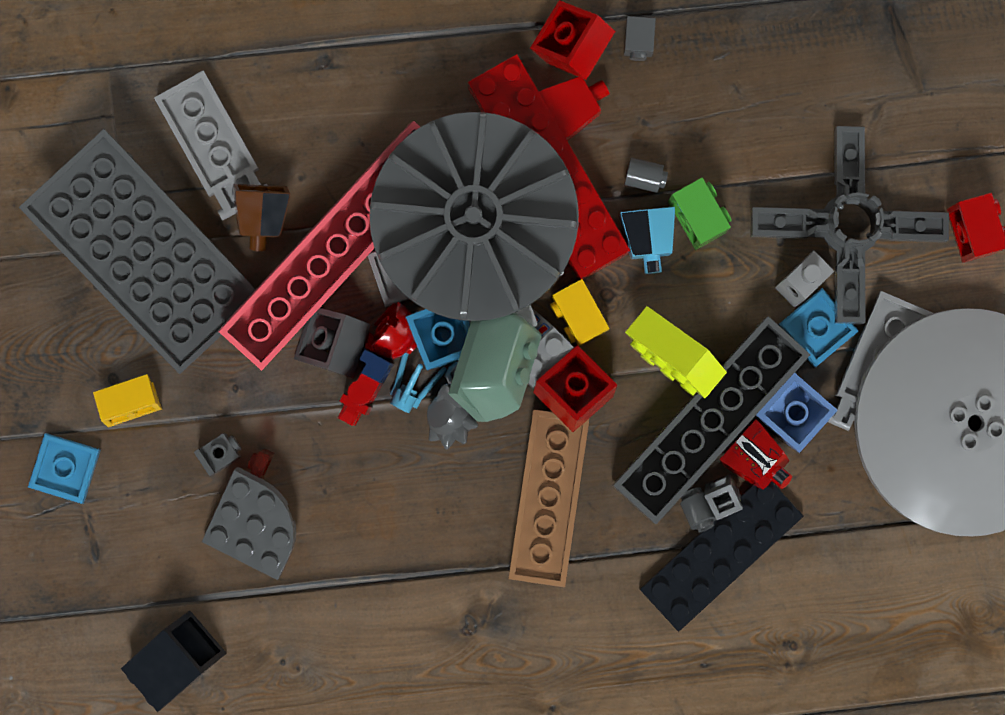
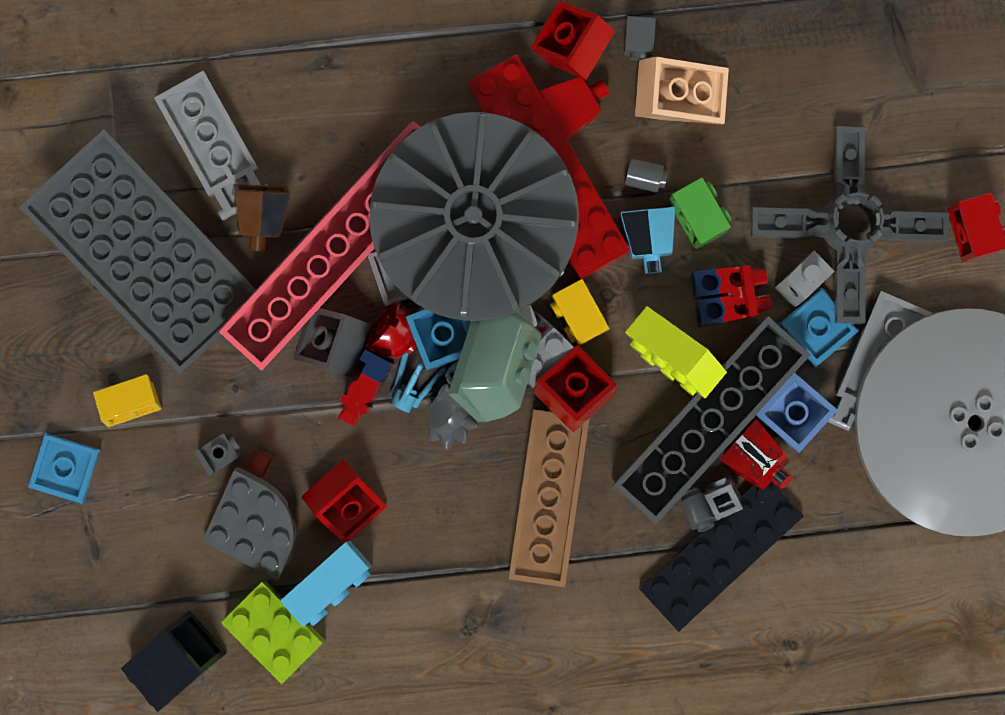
(272, 632): none -> lime brick
(327, 584): none -> medium azure brick
(343, 501): none -> red slope
(681, 91): none -> light nougat slope
(738, 294): none -> red hips

